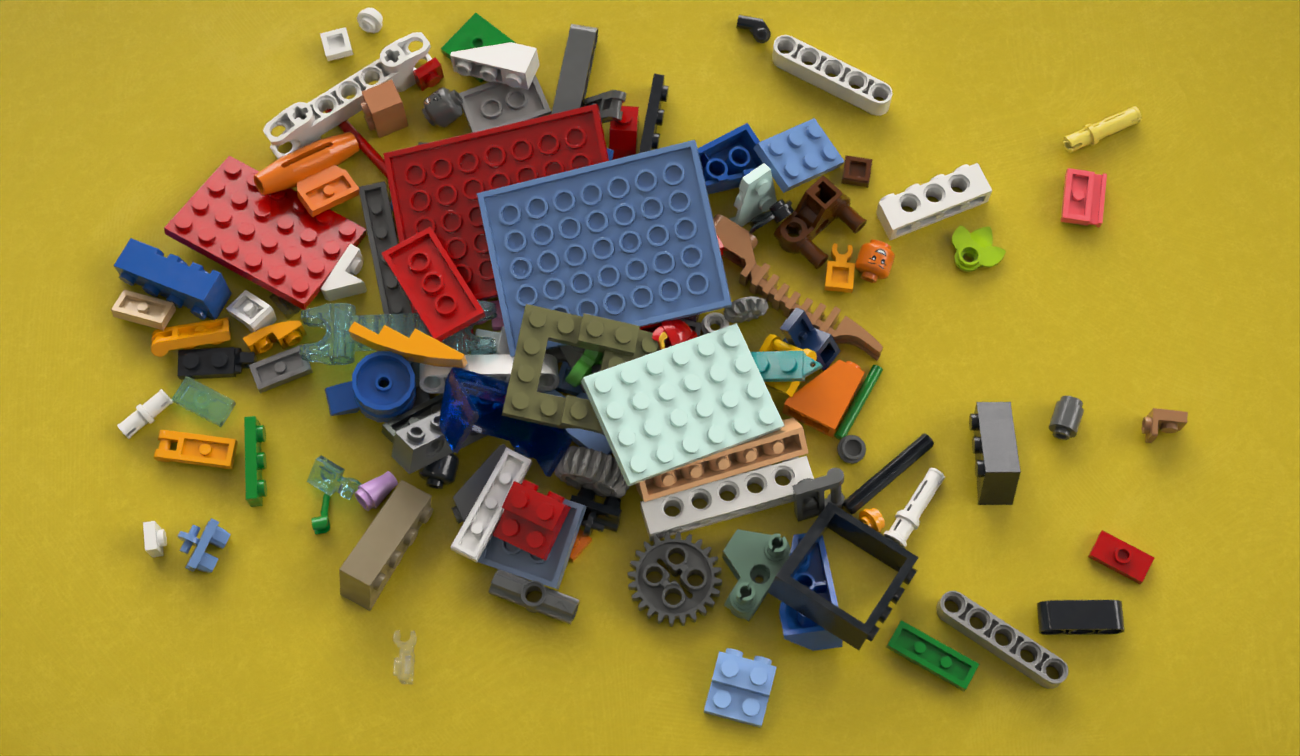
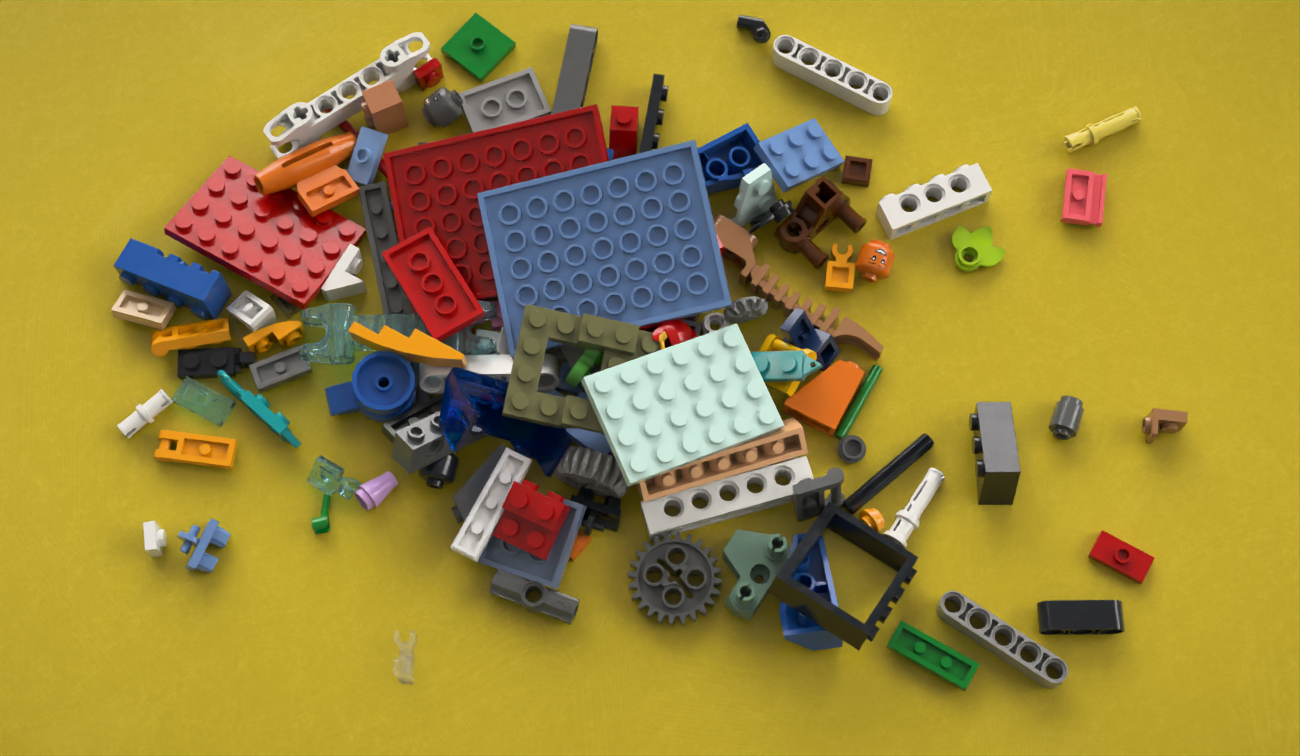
(254, 461): green plate -> none
(259, 407): none -> teal plate
(336, 44): white plate -> none
(367, 155): none -> light blue plate
(370, 20): white plate -> none
(384, 545): dark tan wedge -> none
(500, 63): white slope -> none
(609, 104): dark grey plate -> none
(740, 687): light blue plate -> none

